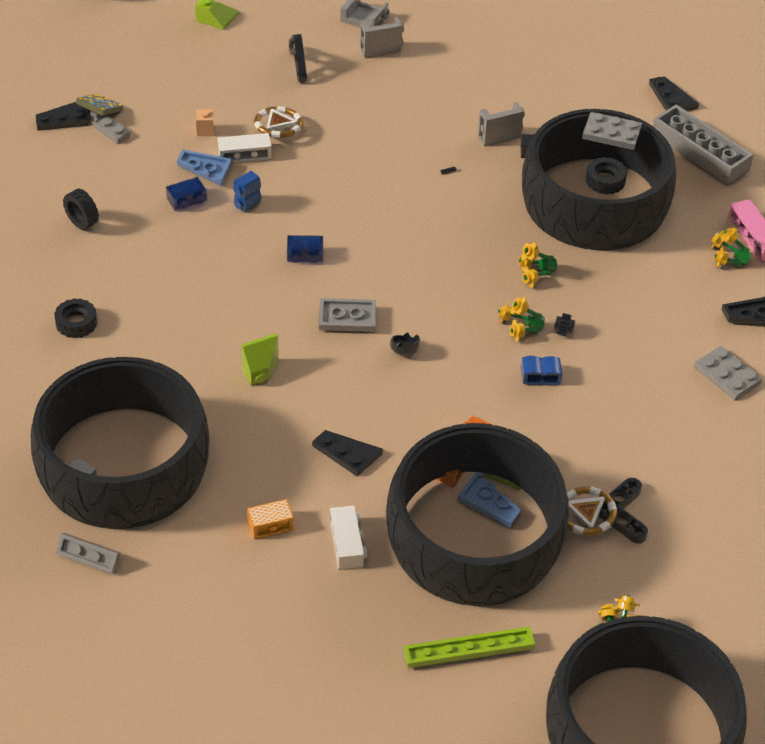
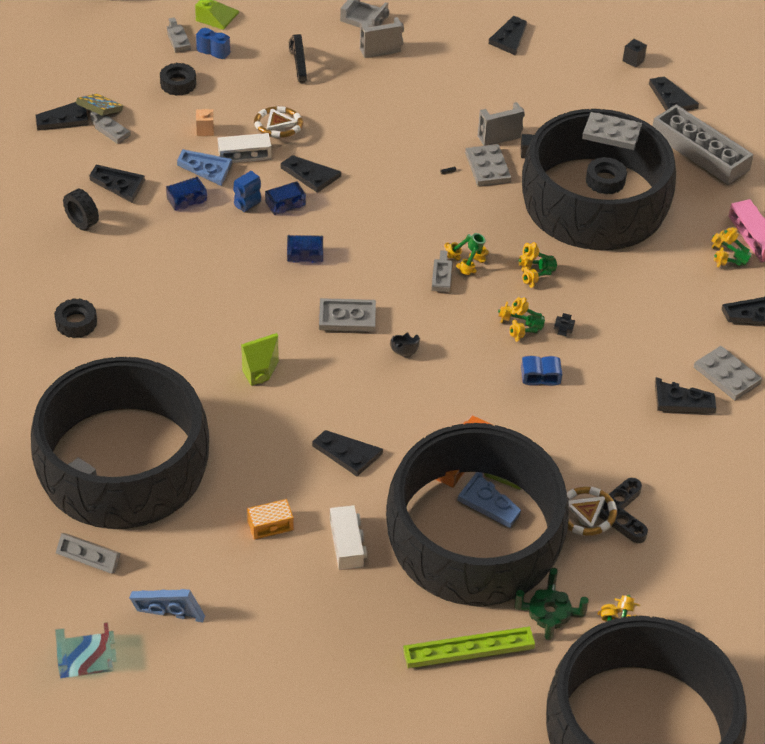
(85, 653): none -> clear light blue panel
(118, 181): none -> black wing
(176, 602): none -> medium blue wing
(177, 36): none -> light grey hinge
(178, 87): none -> black tyre
(213, 43): none -> blue brick
(285, 198): none -> clear blue brick
(310, 173): none -> black wing
(442, 273): none -> light grey hinge
(476, 245): none -> plant
(488, 165): none -> light grey plate
(509, 35): none -> black wing
(554, 599): none -> dark green plate
(634, 53): none -> black brick
(679, 399): none -> black wing

